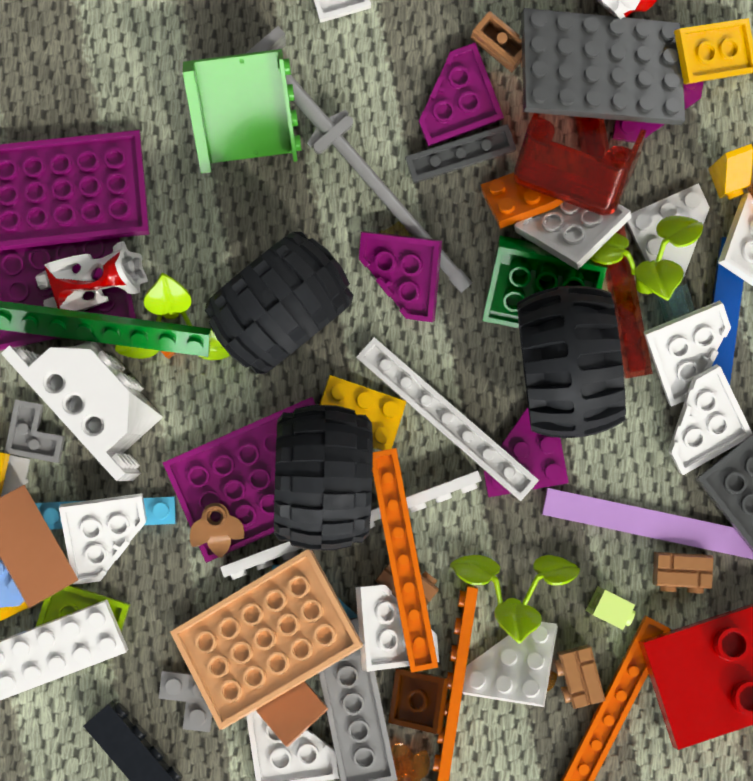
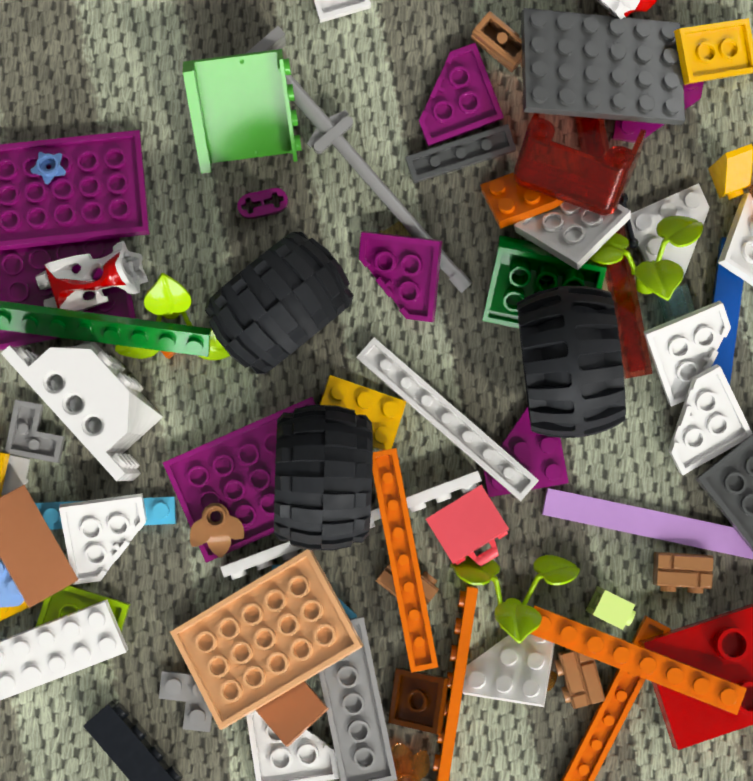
(45, 160): none -> medium blue plate
(261, 197): none -> magenta beam
(381, 629): white plate -> none
(469, 526): none -> coral piece
(633, 242): none -> black hinge
(640, 661): none -> orange plate

